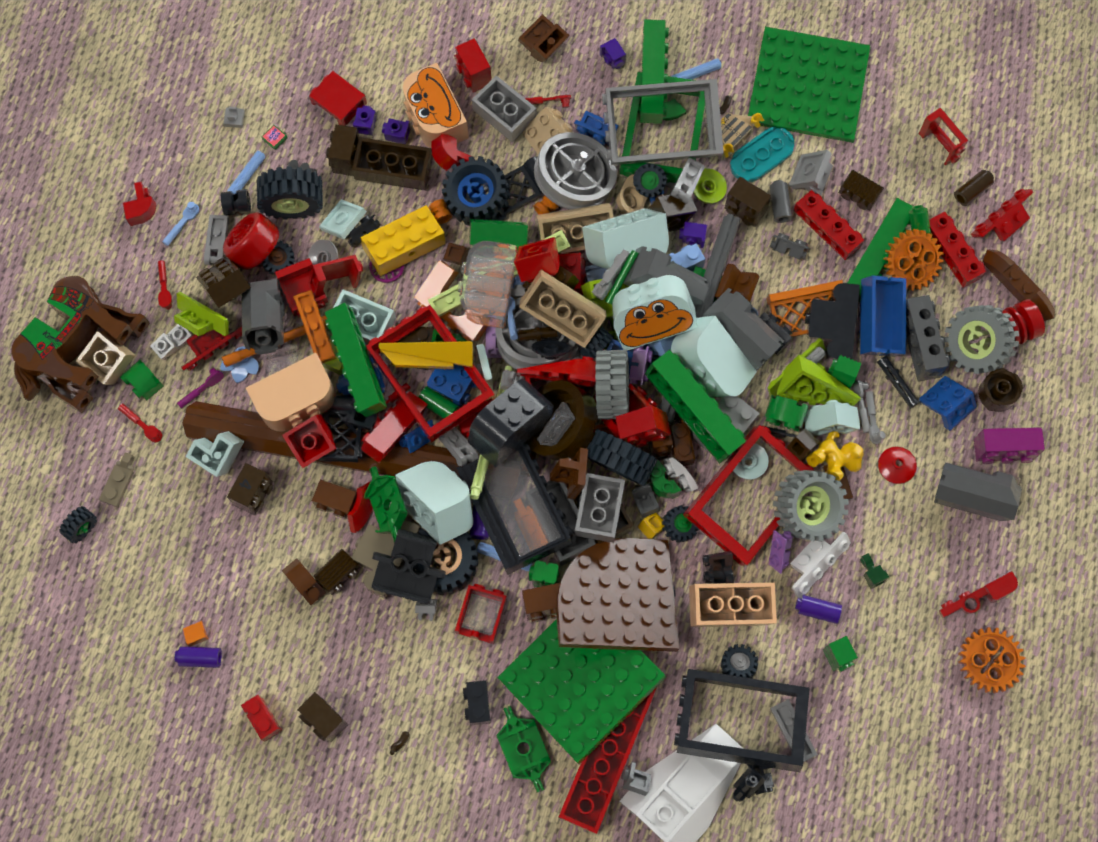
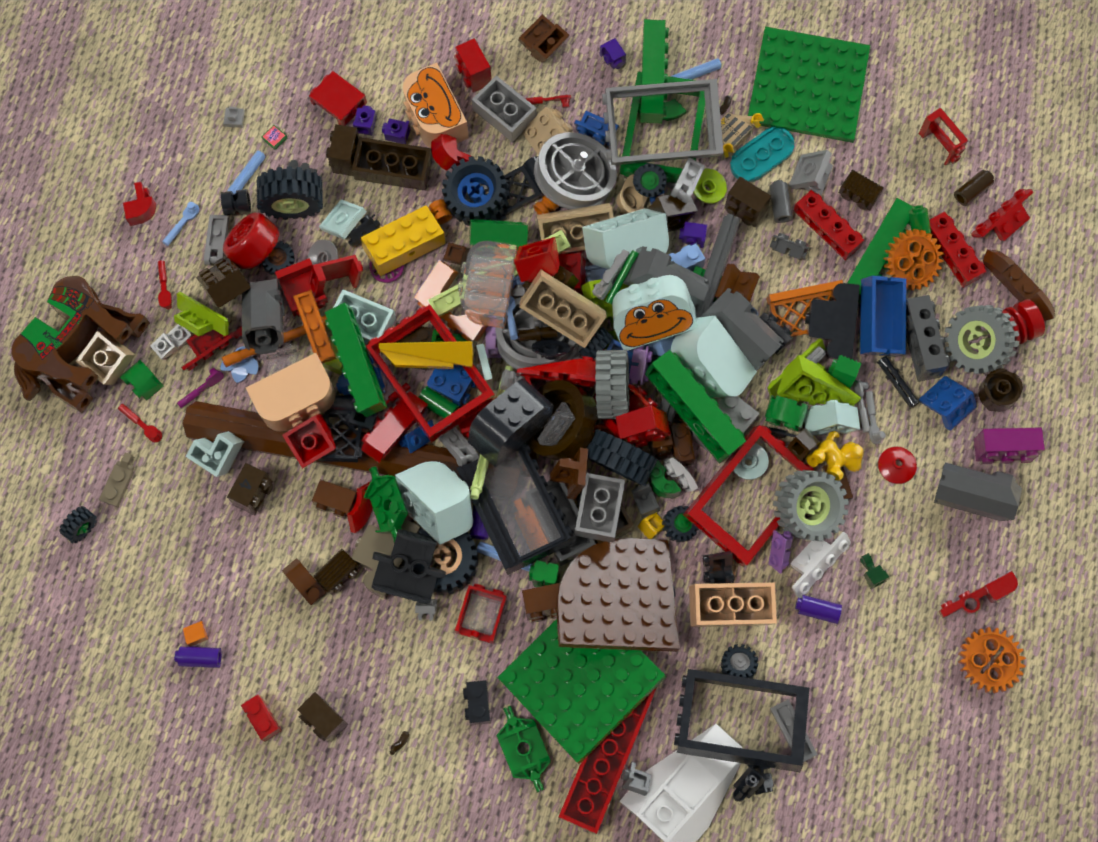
(840, 654): green brick -> none

